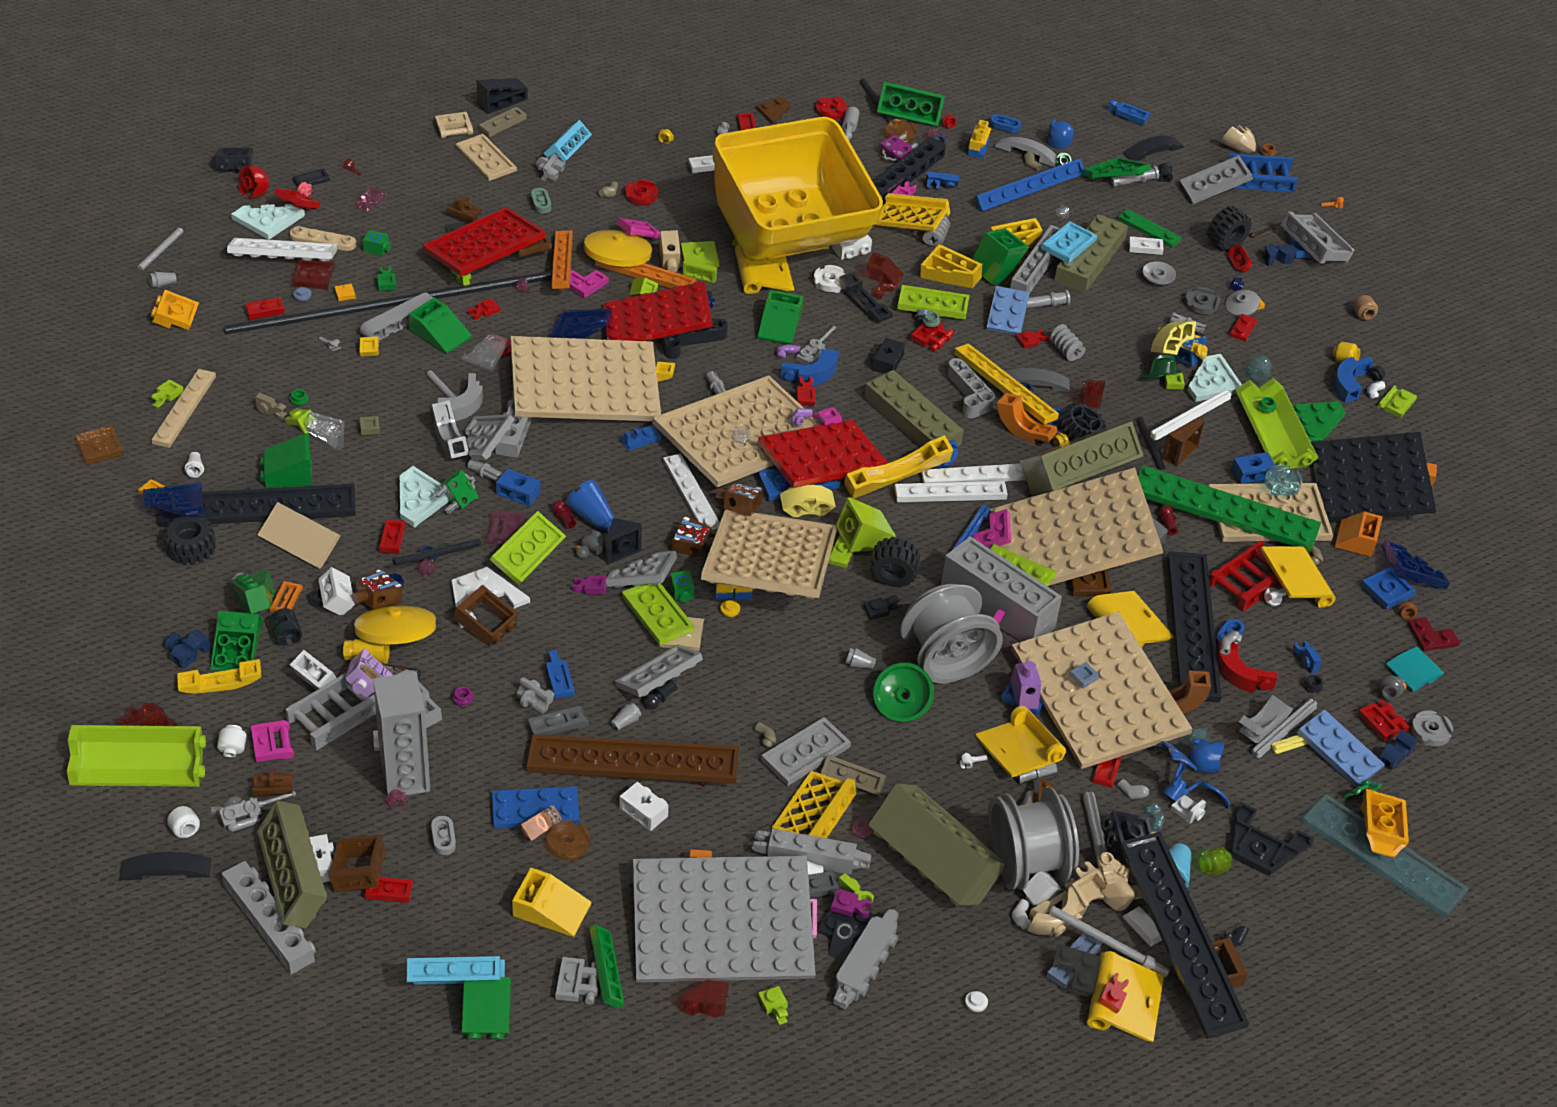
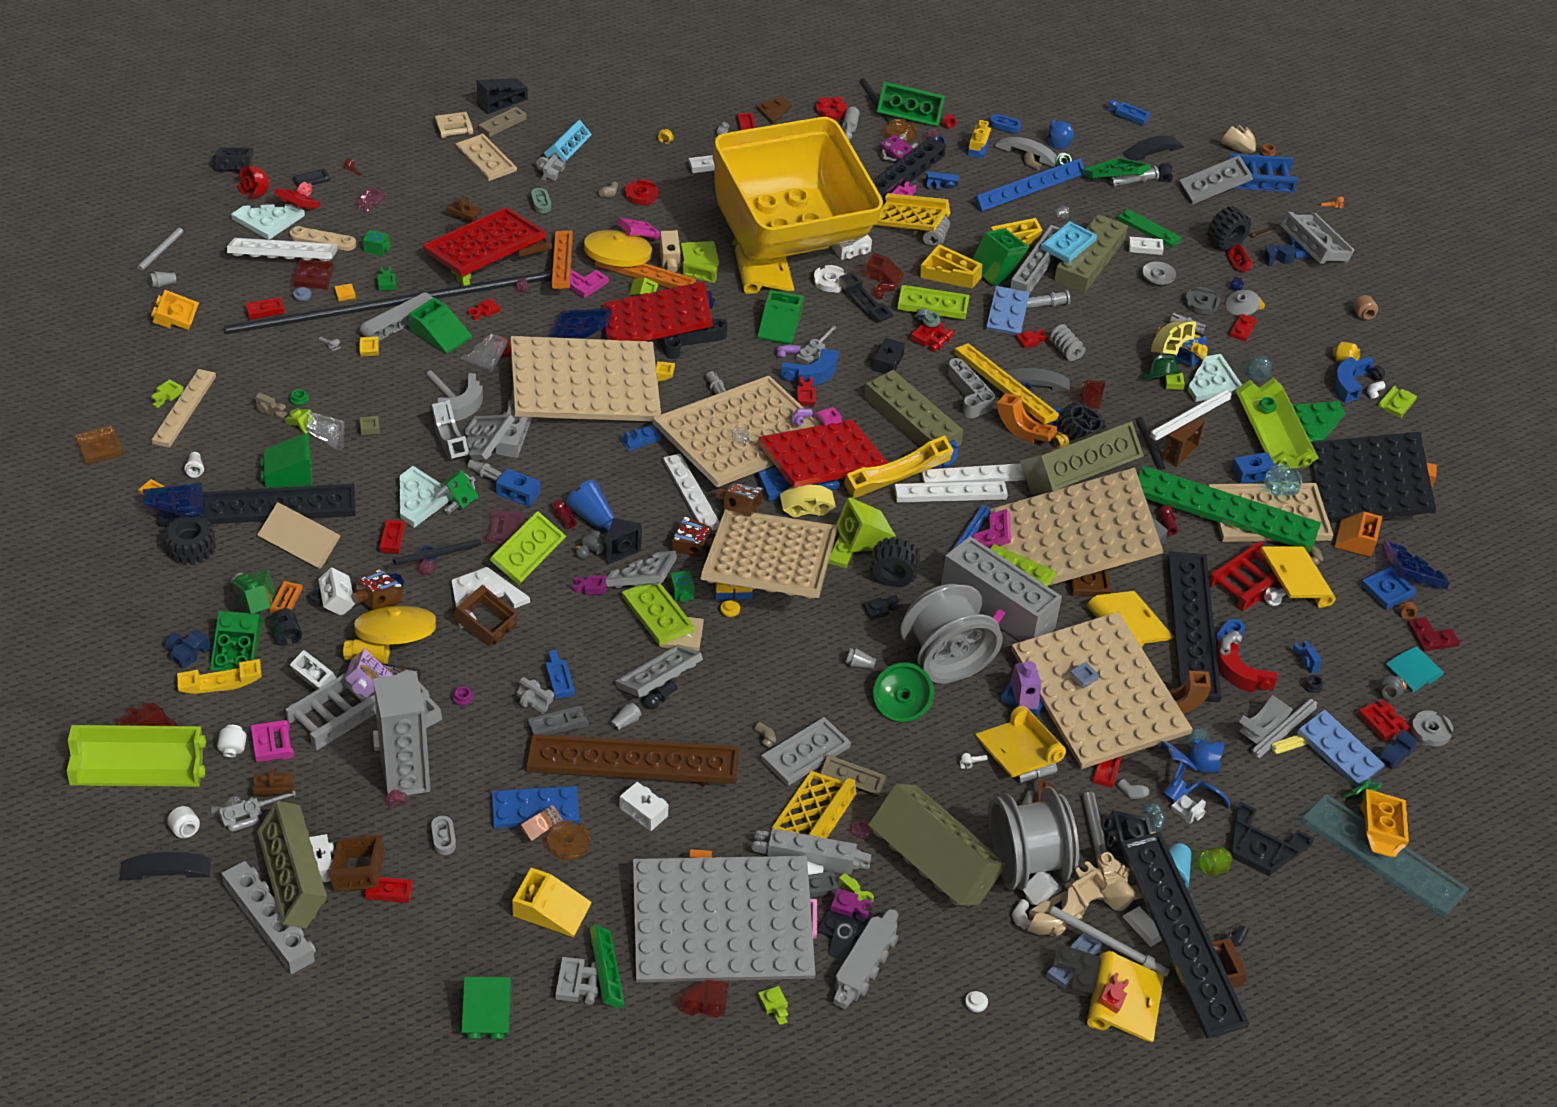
(454, 969): medium azure fence -> none

